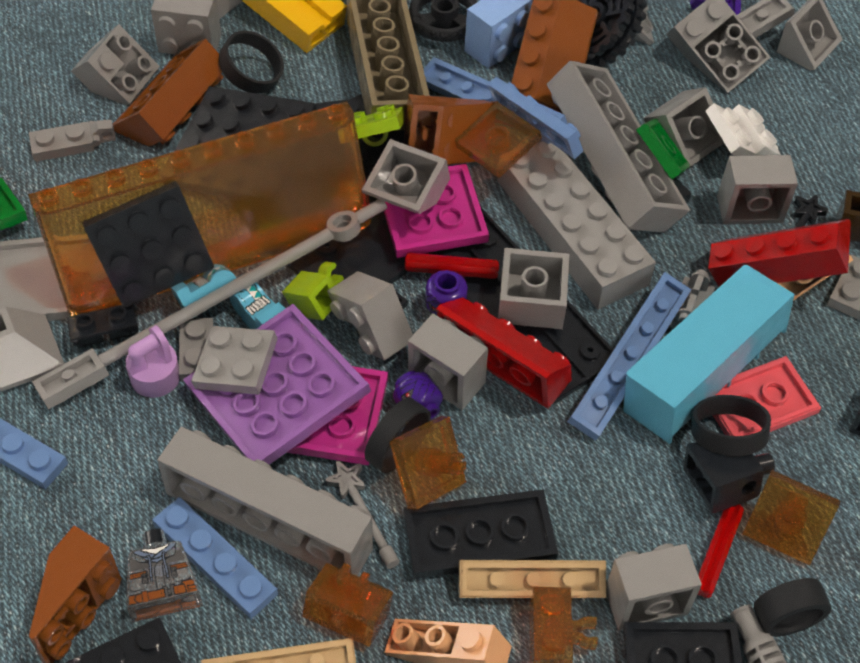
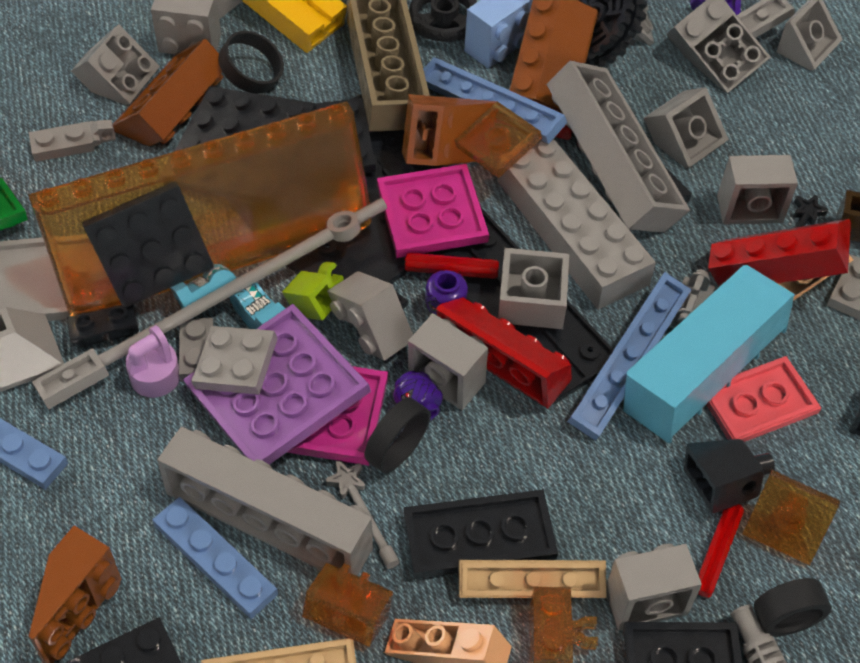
(160, 579): torso -> none
(383, 121): lime plate -> none
(408, 177): light grey slope -> none
(428, 462): clear orange tile -> none
(552, 129): medium blue plate -> none
(663, 148): green tile -> none
(731, 444): black tyre -> none
(742, 131): white plate -> none

